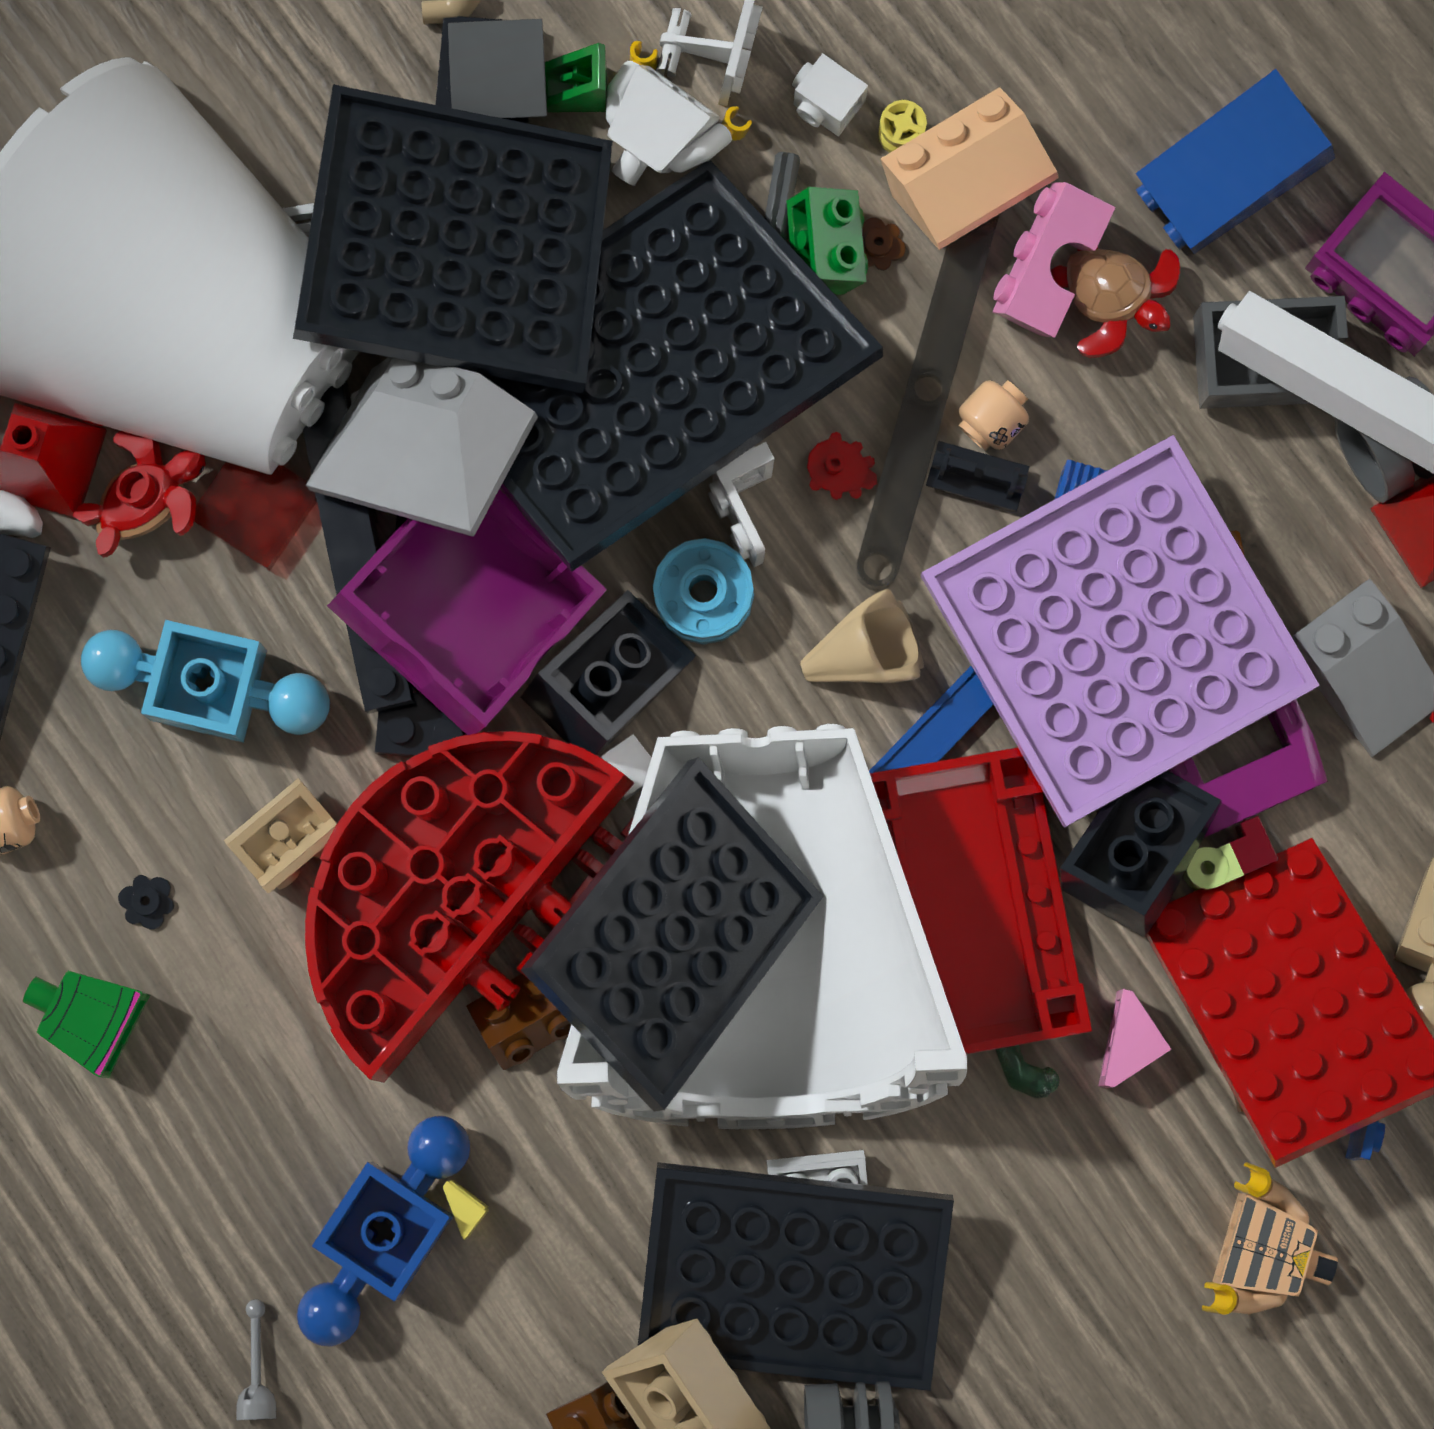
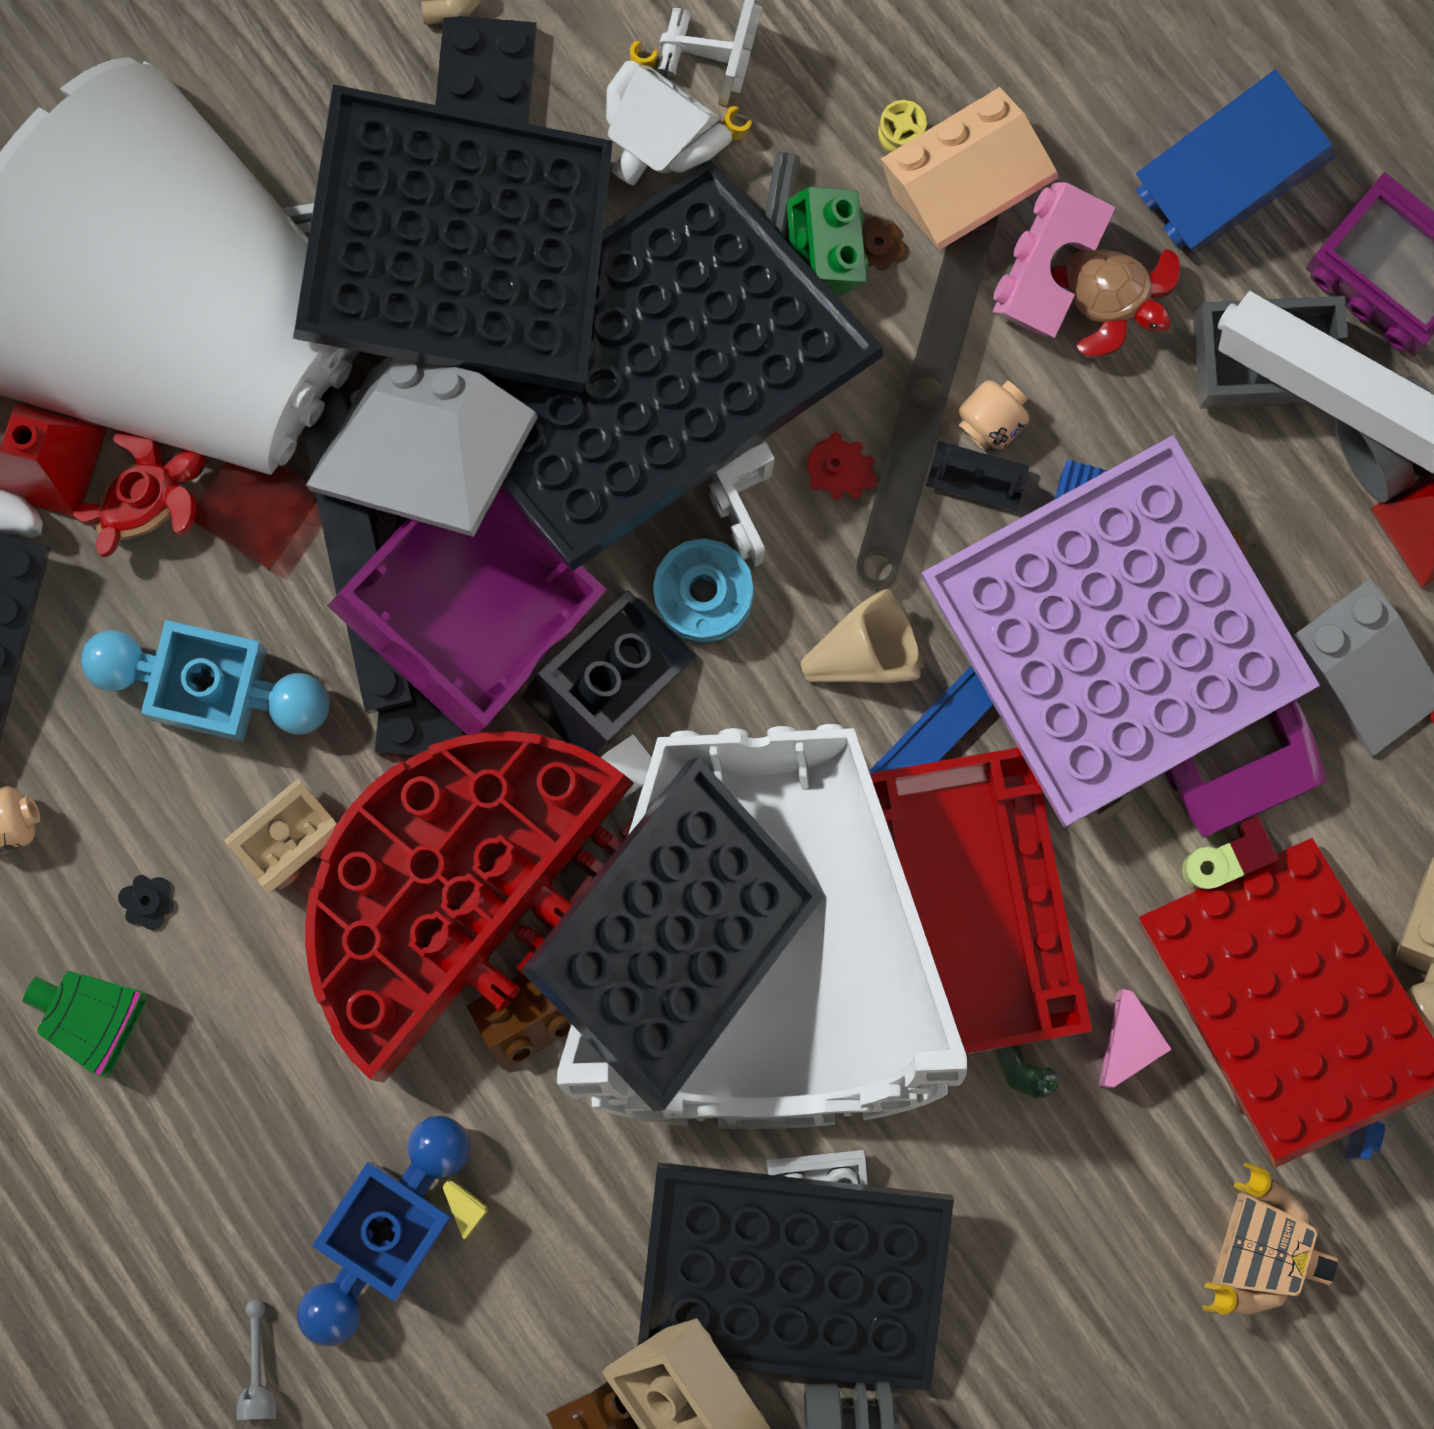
(498, 67): dark grey slope -> none
(577, 81): green slope -> none
(828, 94): white brick -> none
(1139, 850): black slope -> none

